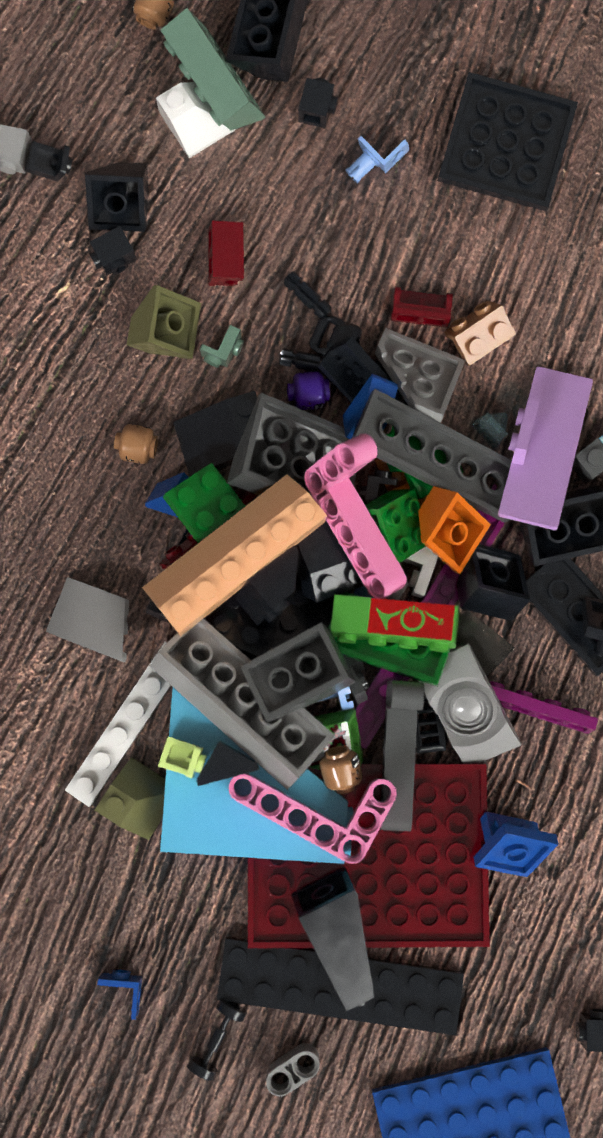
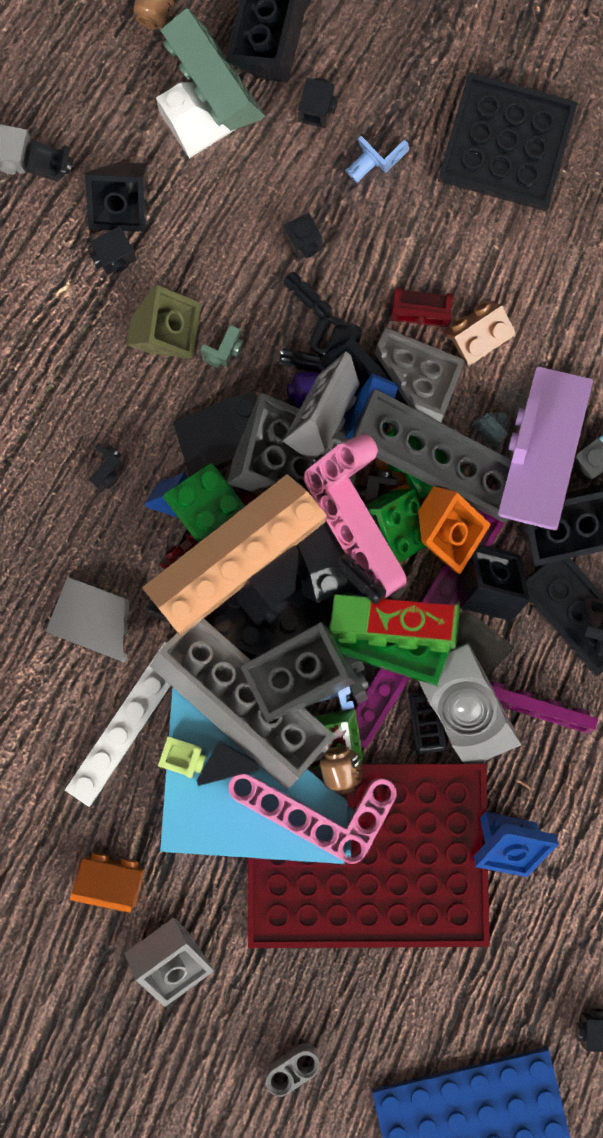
(108, 472): none -> black bracket
(108, 882): none -> orange slope
(122, 978): blue bracket -> none
(135, 799): olive slope -> none
(136, 444): medium nougat head -> none
(168, 962): none -> light grey slope
(202, 1067): black wheel -> none
(225, 253): dark red hinge -> none
(297, 982): black plate -> none
(302, 237): none -> black brick
(324, 409): none -> light grey slope
(335, 928): black slope -> none
(361, 579): none -> black axle
(399, 750): dark grey beam -> none
(420, 579): white slope -> none

